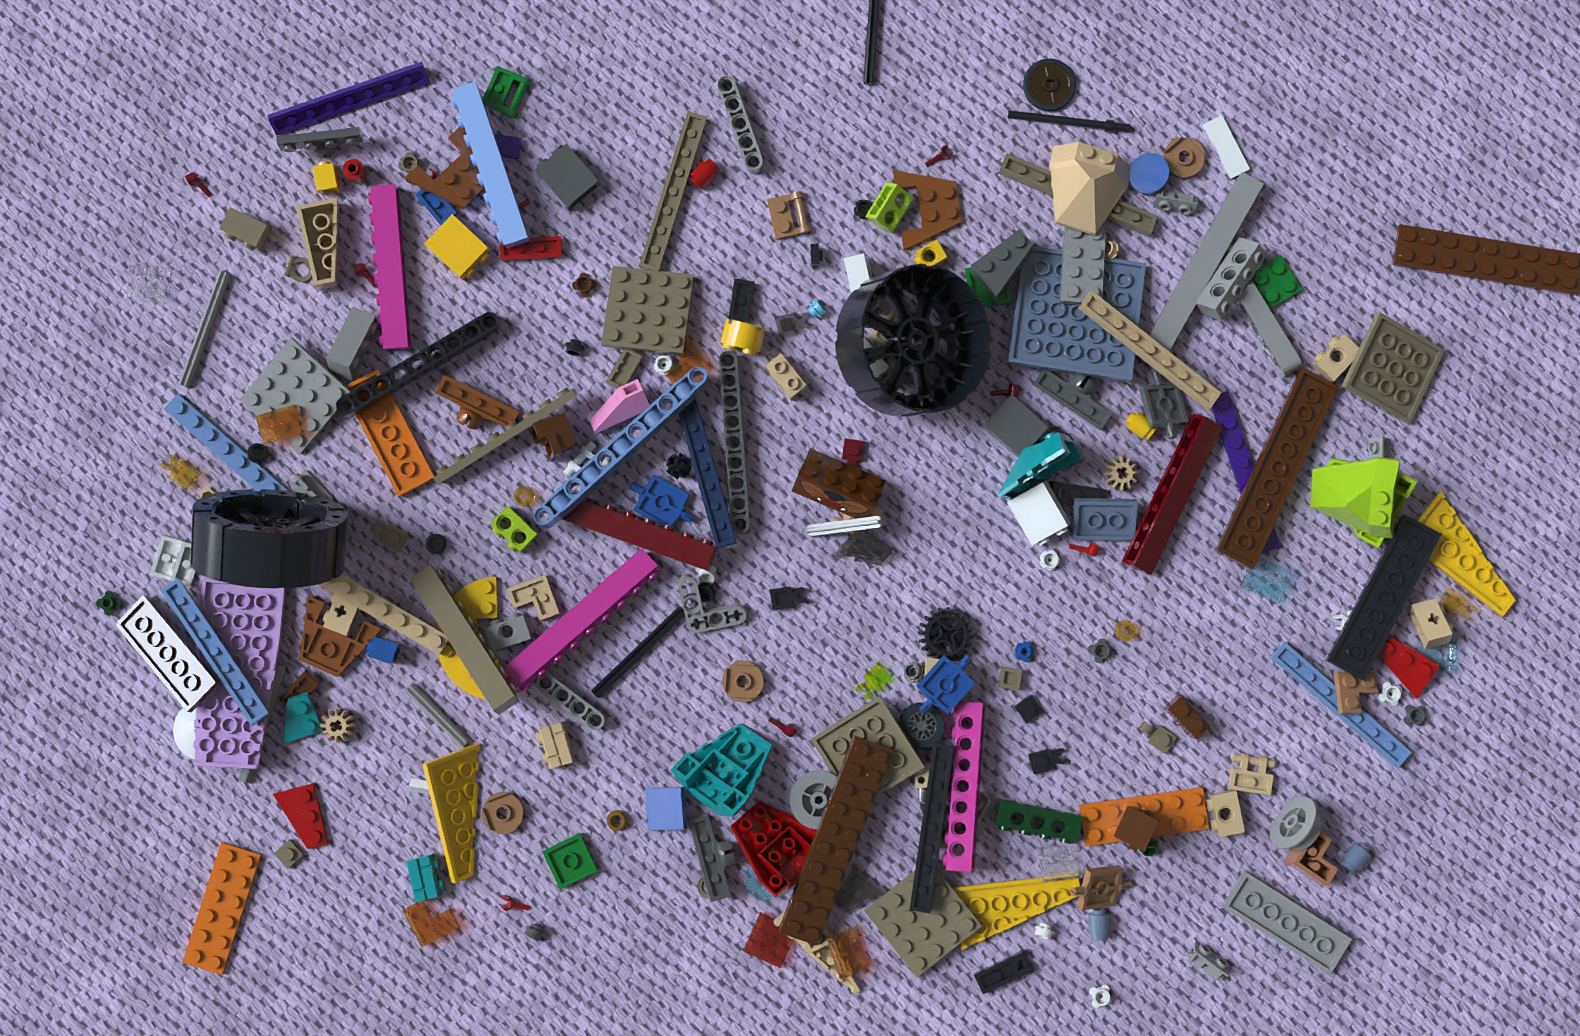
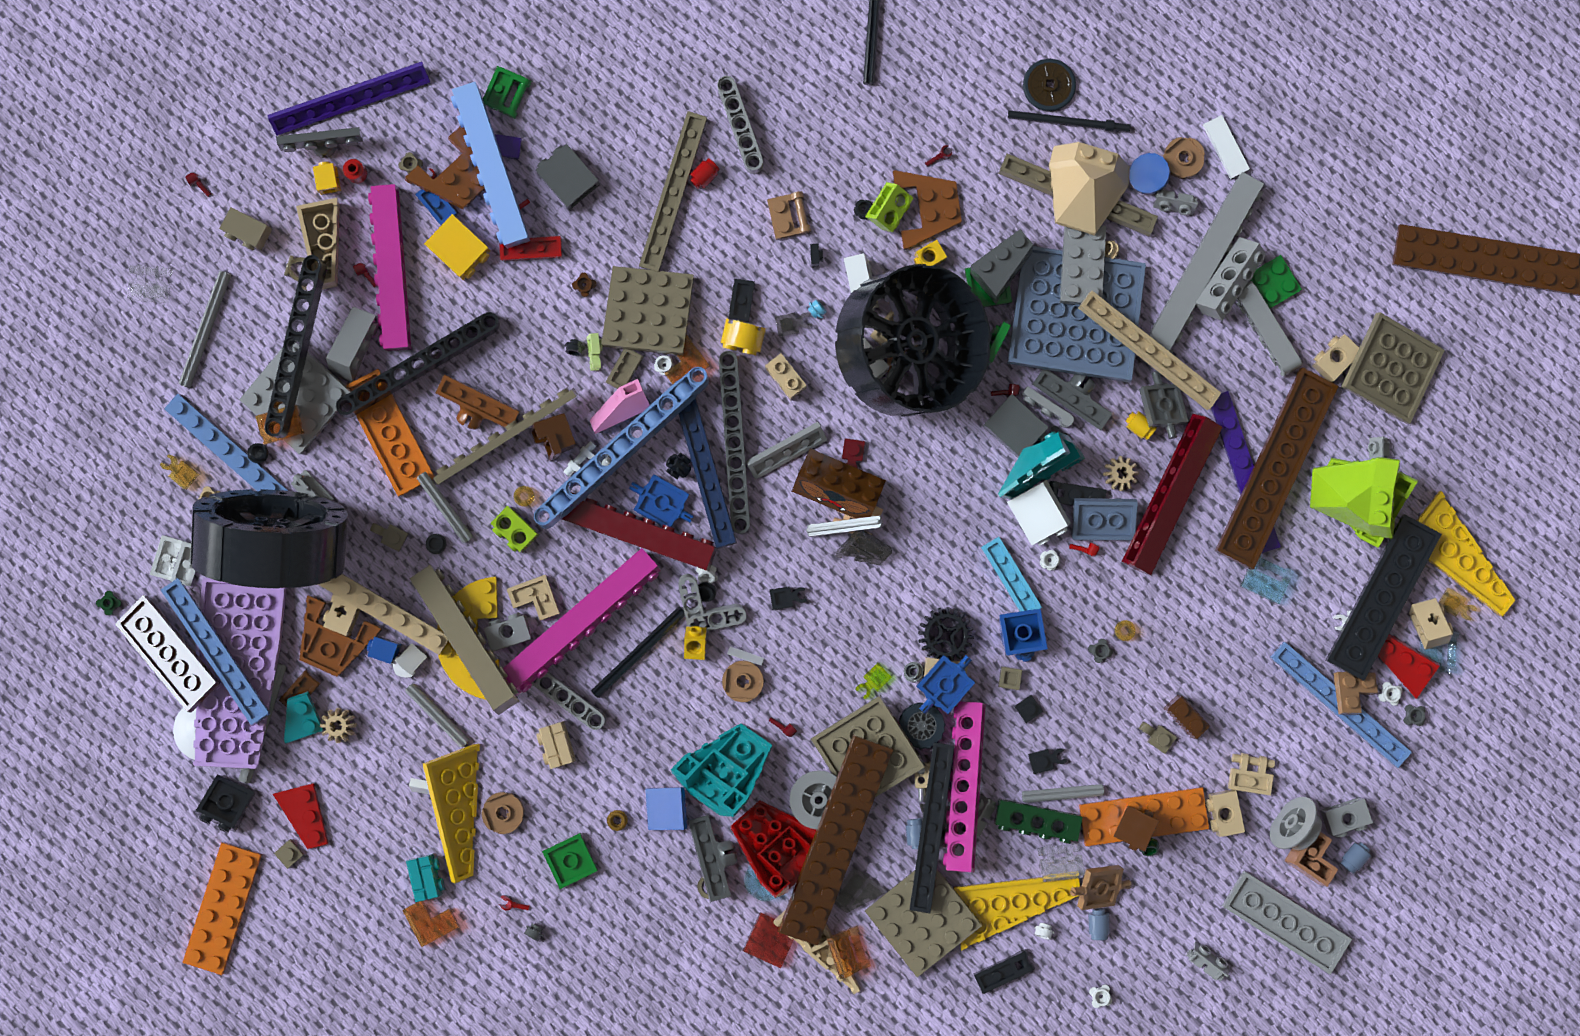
(224, 804): none -> black plate
(293, 336): none -> black beam
(408, 661): none -> white tile
(444, 507): none -> light grey axle
(594, 347): none -> yellowish green plate
(693, 649): none -> yellow brick
(745, 656): none -> white sticker
(786, 450): none -> light grey plate
(913, 831): none -> sand blue brick
(997, 337): none -> green plate
(1010, 575): none -> medium azure plate
(1022, 632): none -> blue slope
(1048, 408): none -> light grey plate
(1062, 793): none -> light grey axle
(1334, 815): none -> light grey brick

